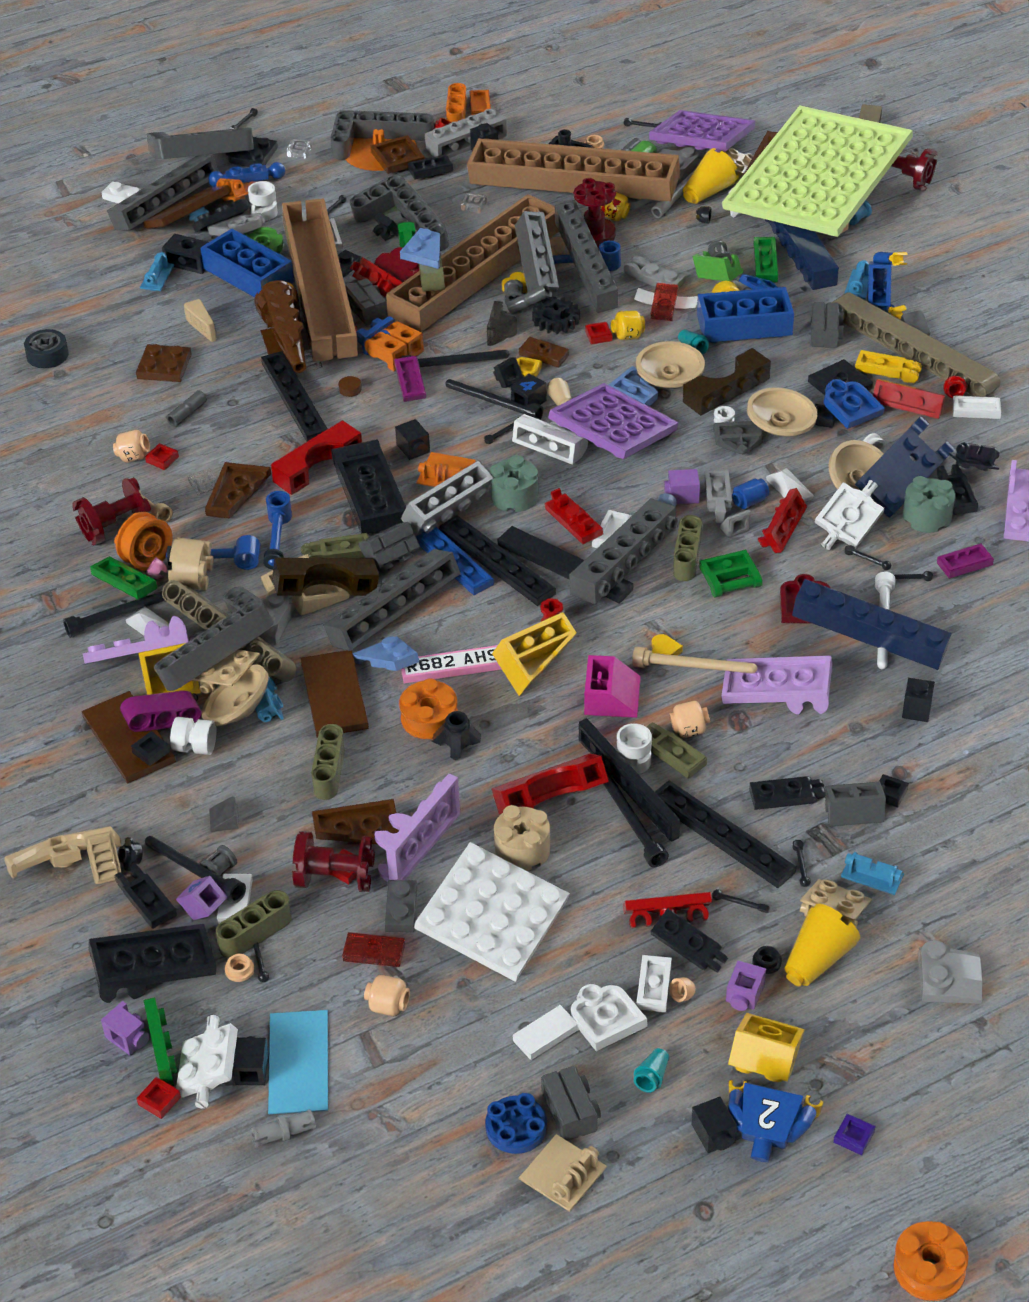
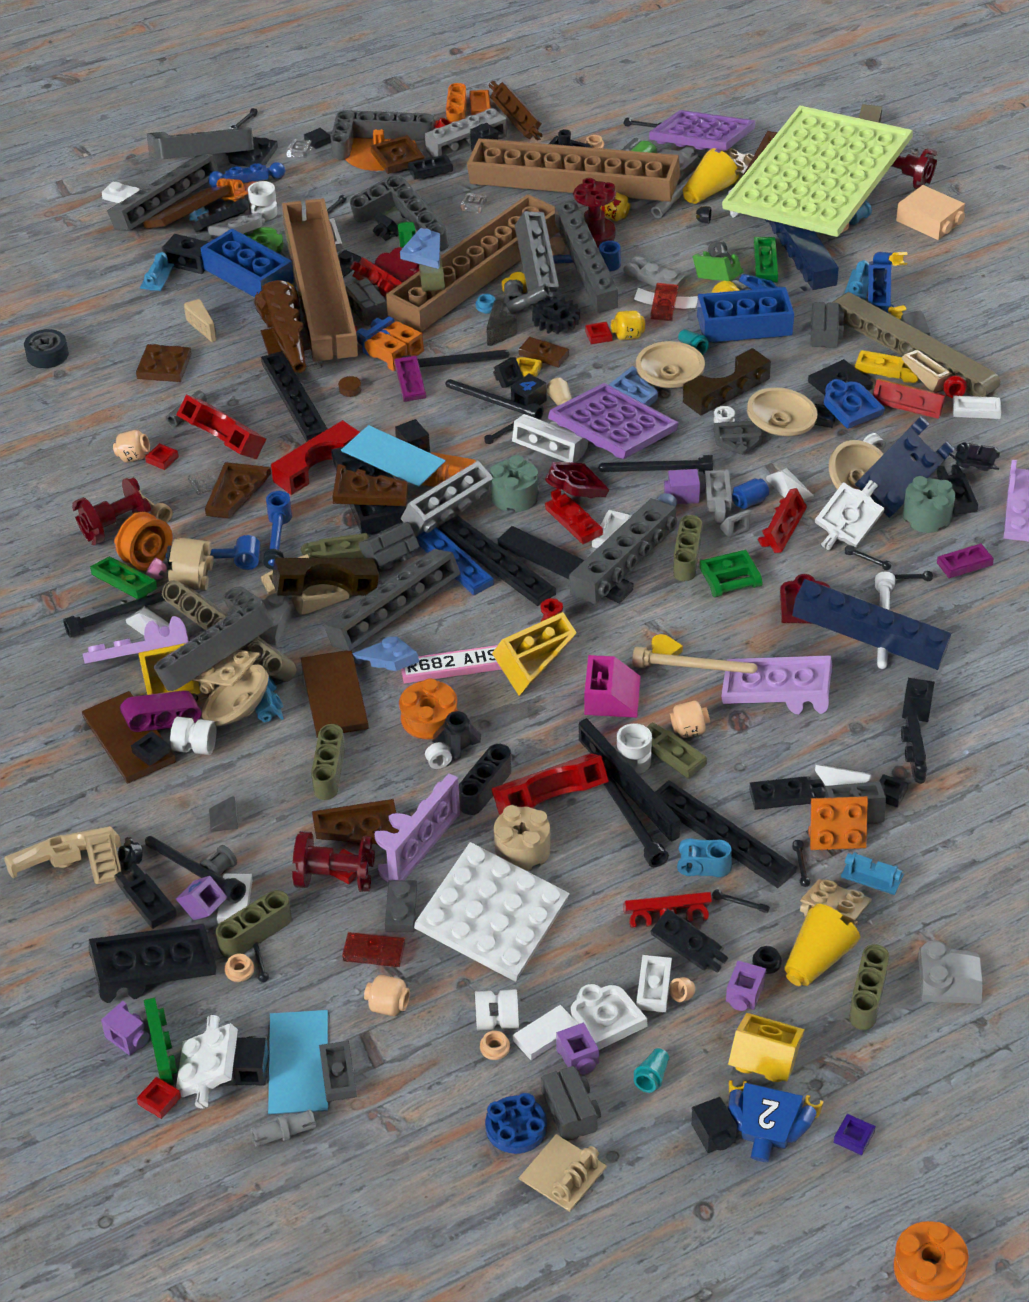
(233, 433): none -> red arch
(318, 138): none -> black tile
(337, 1071): none -> dark grey plate
(368, 490): none -> reddish brown wing
(393, 455): none -> medium azure piece
(438, 755): none -> white bush
(485, 303): none -> dark azure plate
(487, 773): none -> black beam
(491, 1039): none -> light nougat plate
(507, 1009): none -> white wheel
(515, 110): none -> reddish brown plate
(576, 480): none -> dark red plate
(578, 1048): none -> medium lavender brick
(702, 464): none -> black piece
(707, 858): none -> dark azure piece
(838, 776): none -> white slope
(838, 823): none -> orange hinge
(869, 987): none -> olive beam
(915, 748): none -> black hinge
(927, 370): none -> tan slope
(930, 212): none -> light nougat brick

